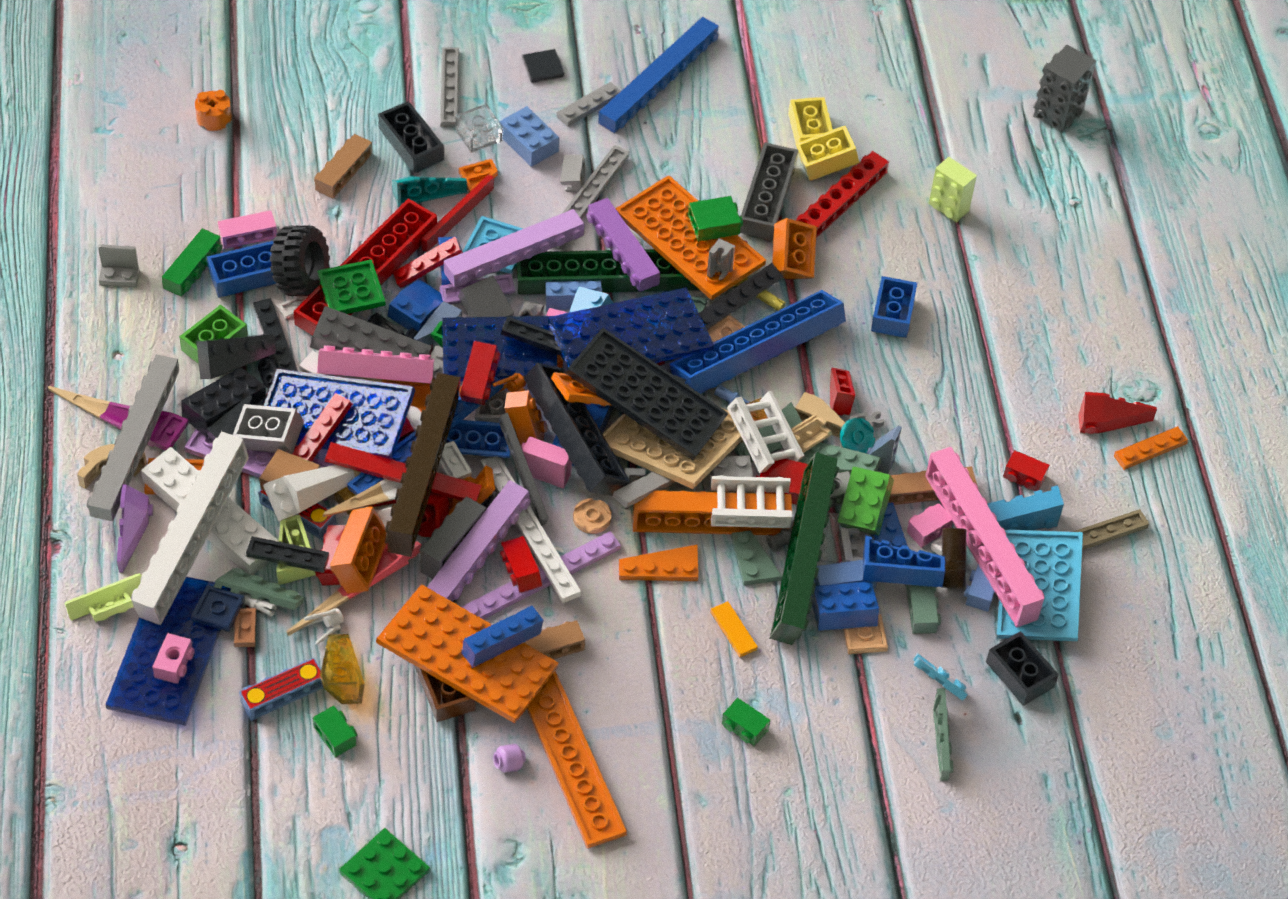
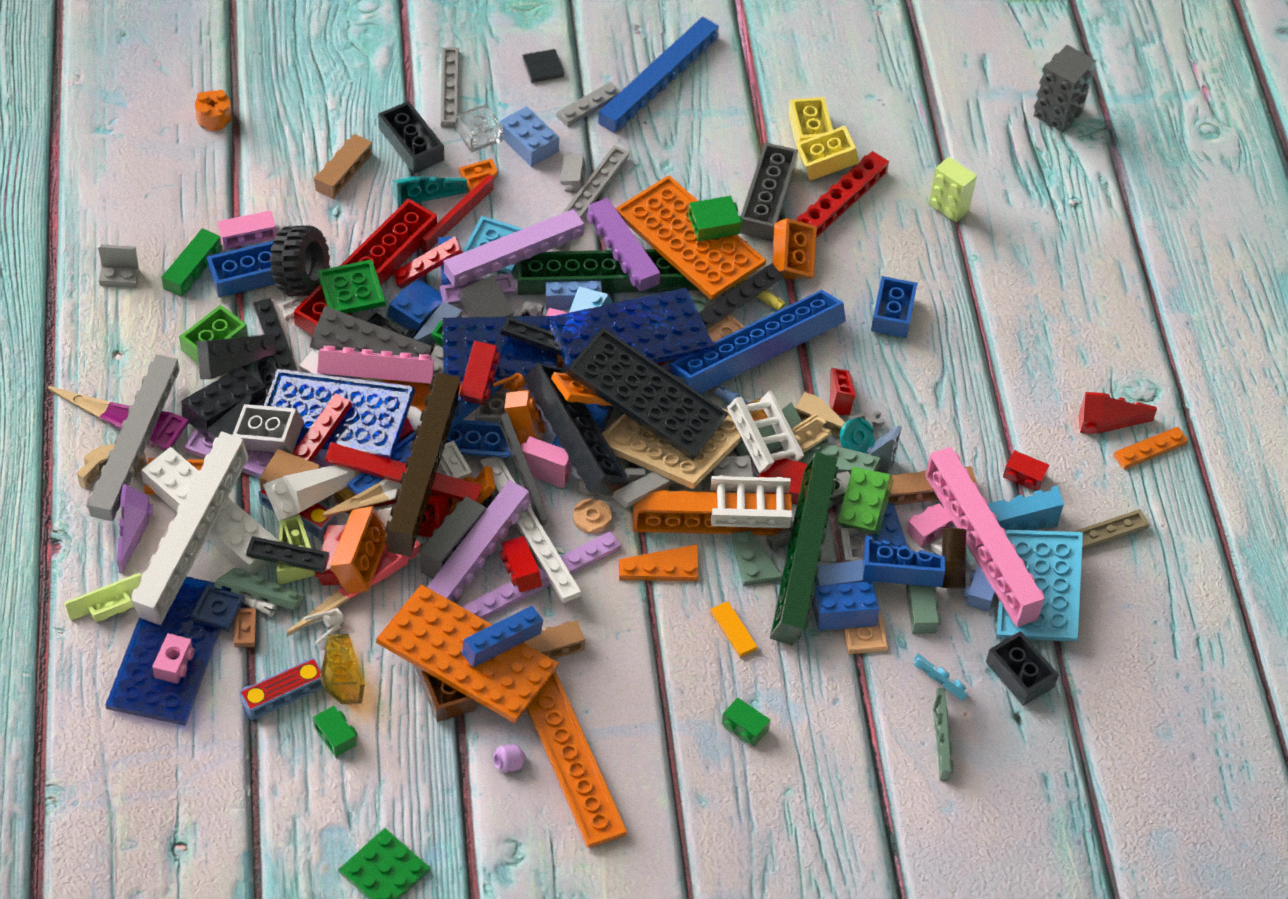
(721, 259): light grey hinge -> none

